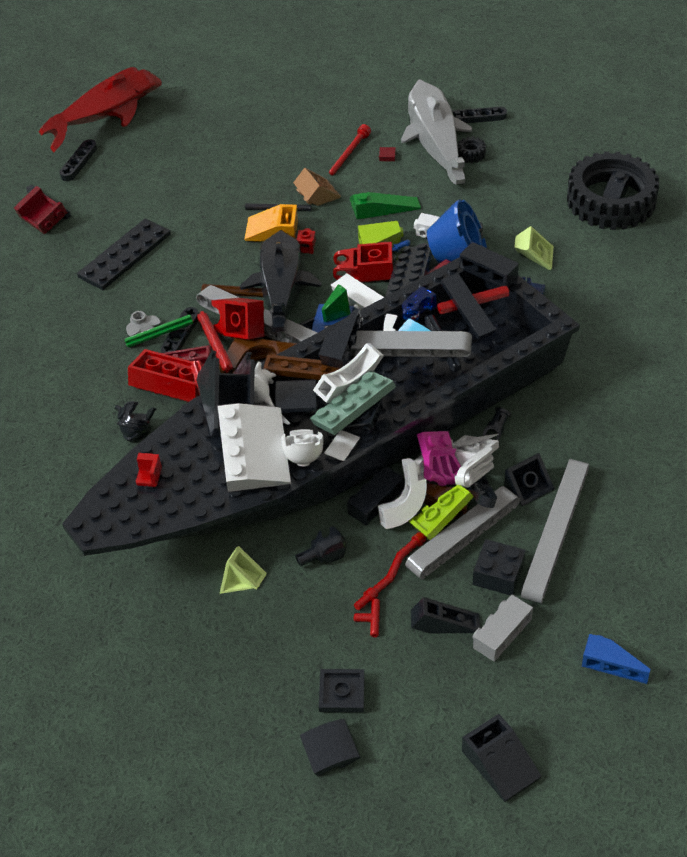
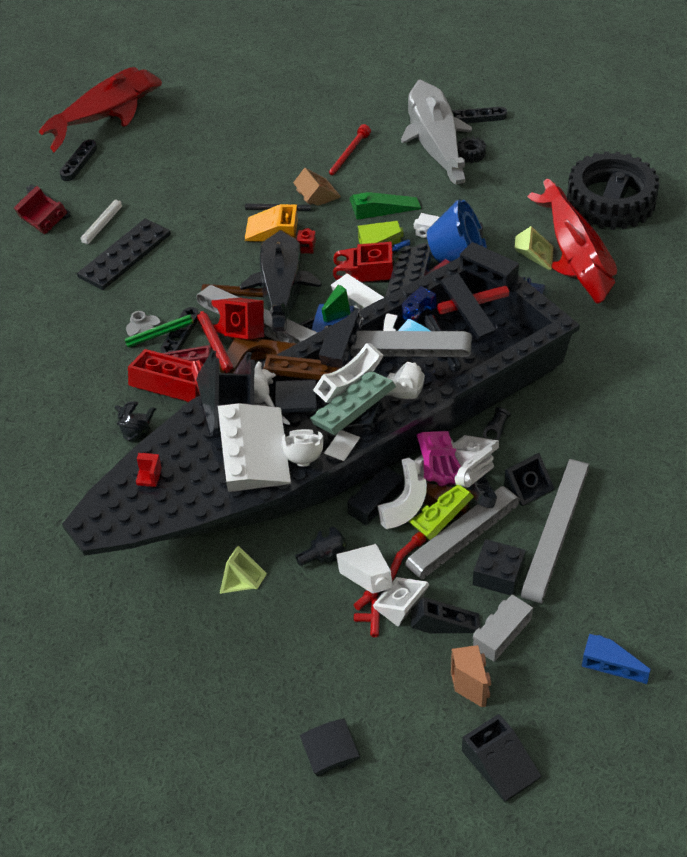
(97, 226): none -> white axle
(341, 690): black plate -> none
(366, 568): none -> white slope
(387, 153): dark red tile -> none
(399, 600): none -> white slope
(408, 381): none -> white helmet
(469, 674): none -> nougat slope
(474, 440): white sticker -> none
(580, 245): none -> red animal

